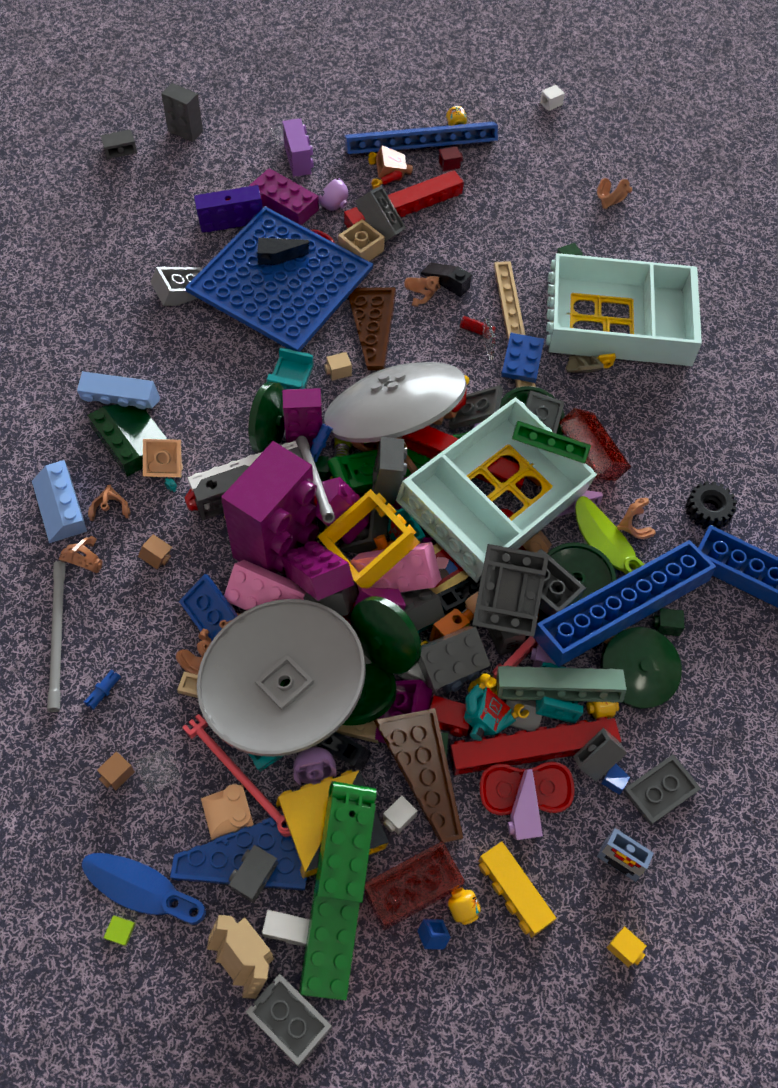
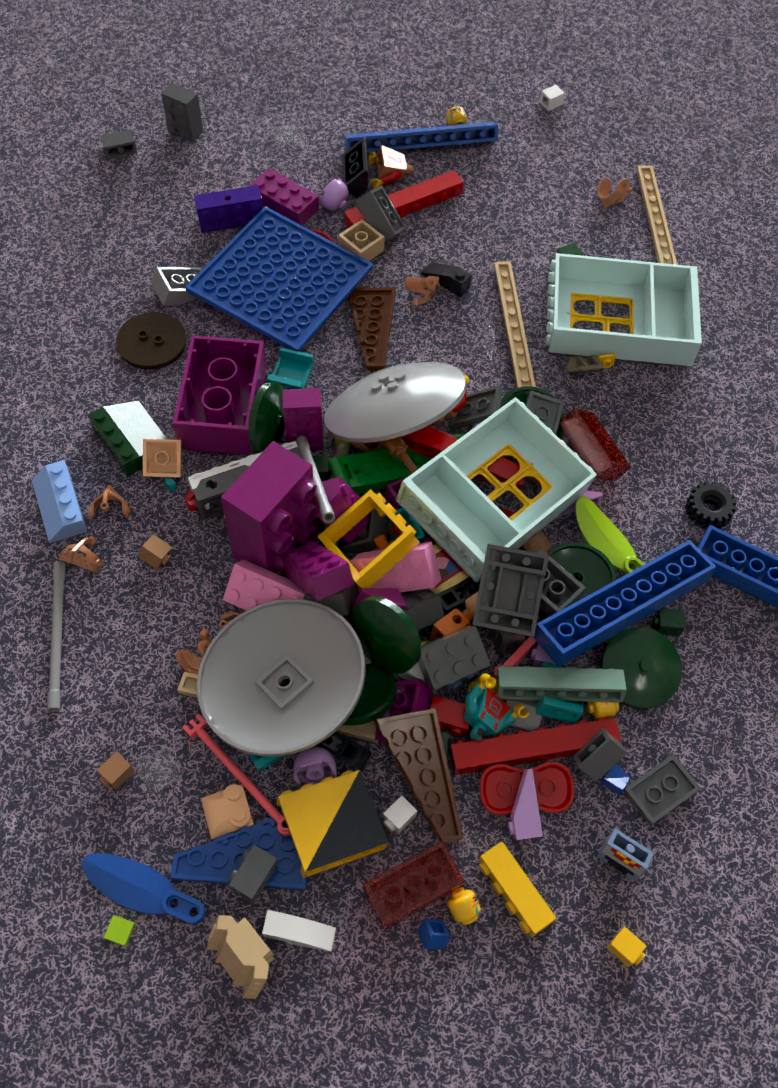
(102, 689): blue pin -> none
(117, 390): light blue slope -> none
(151, 340): none -> dark brown plate
(207, 606): blue tile -> none
(218, 394): none -> magenta brick
(276, 251): black slope -> none
(289, 1020): dark grey piece -> none
(297, 147): medium lavender brick -> none
(320, 441): blue pin -> none
(338, 366): tan brick -> none
(338, 891): green hinge -> none
(356, 168): none -> black slope
(389, 468): dark grey brick -> none
(450, 158): dark red brick -> none
(475, 324): red piece -> none
(522, 357): blue plate -> none
(551, 442): green slope -> none
(626, 523): nougat helmet -> none
(655, 215): none -> tan plate

